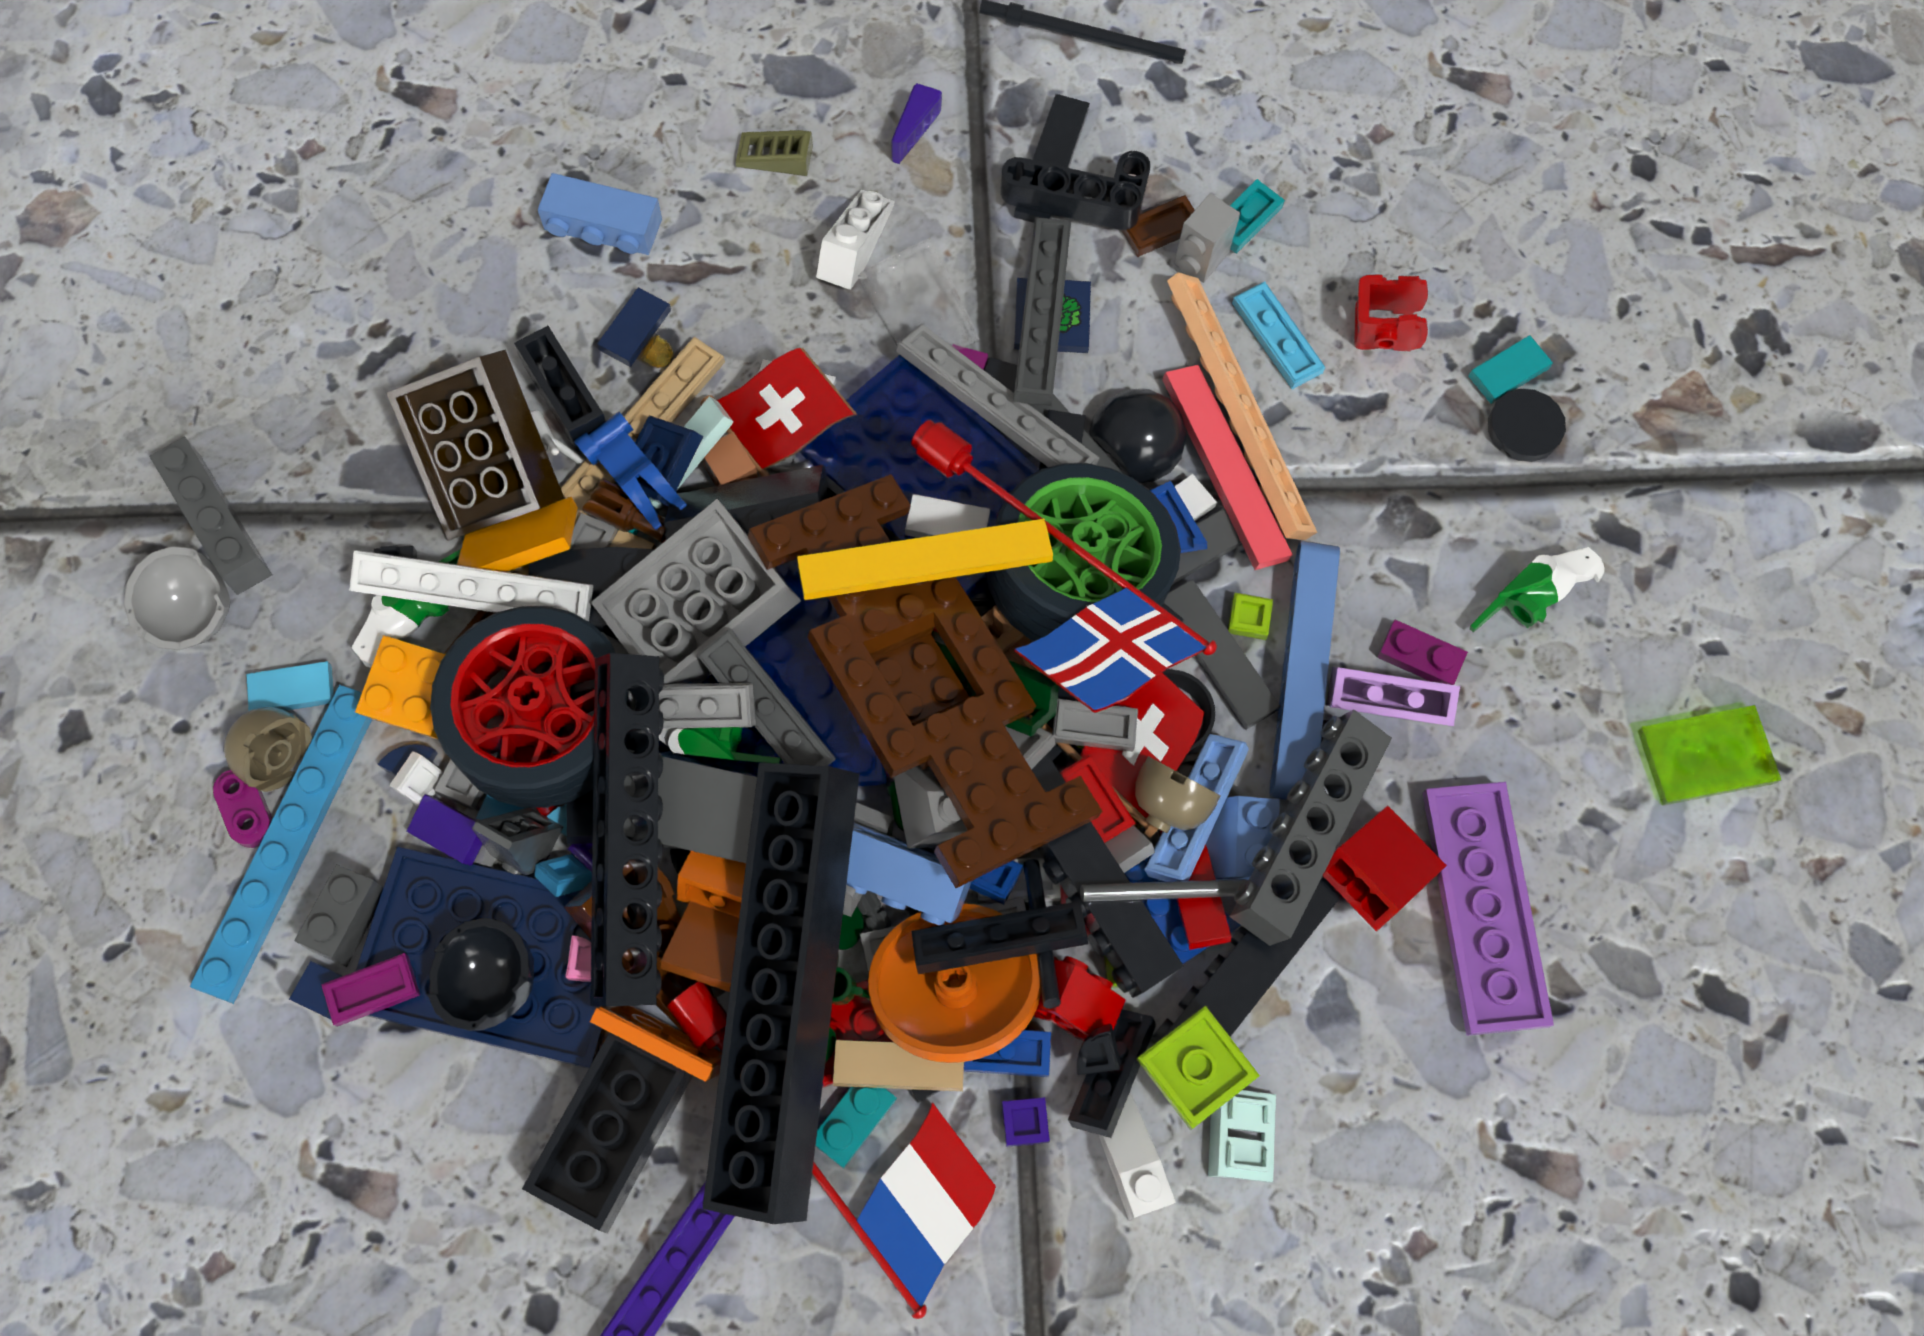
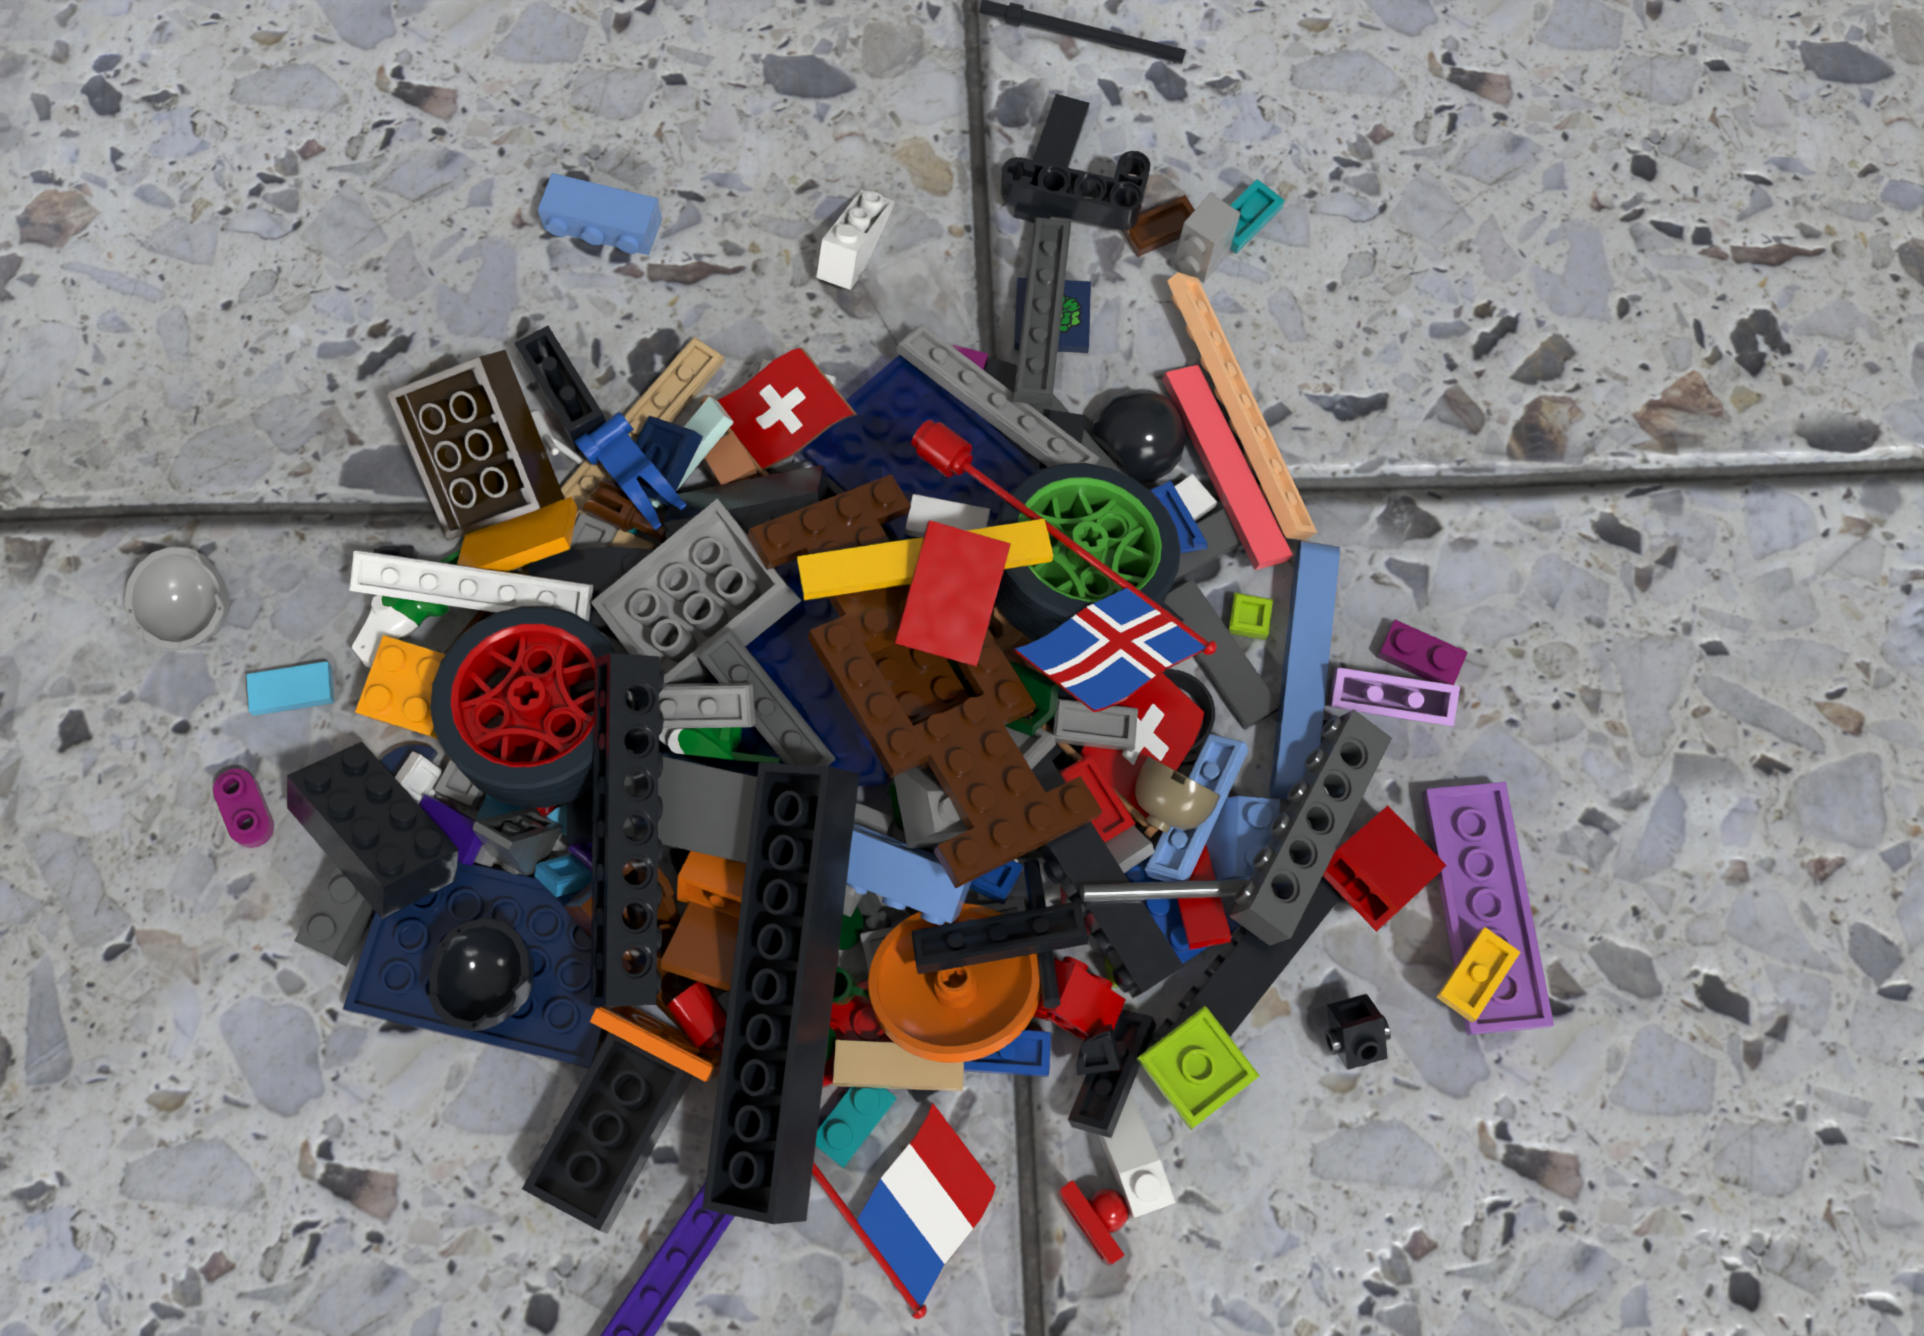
(210, 515): dark grey brick -> none
(266, 747): dark tan cylinder -> none
(283, 849): dark azure plate -> none
(309, 989): dark blue tile -> none
(370, 989): magenta tile -> none
(372, 829): none -> black brick
(579, 960): bright pink tile -> none
(634, 327): dark blue tile -> none
(658, 352): clear yellow hinge -> none
(783, 163): olive slope -> none
(918, 115): dark purple slope -> none
(952, 593): none -> red tile
(1025, 1122): dark purple plate -> none
(1097, 1218): none -> red tile
(1239, 1156): light aqua piece -> none
(1278, 335): medium azure tile -> none
(1357, 1031): none -> black brick
(1399, 296): red piece -> none
(1478, 974): none -> yellow plate
(1510, 369): teal tile -> none
(1526, 424): black tile -> none
(1544, 584): green animal -> none
(1708, 755): clear neon green tile -> none

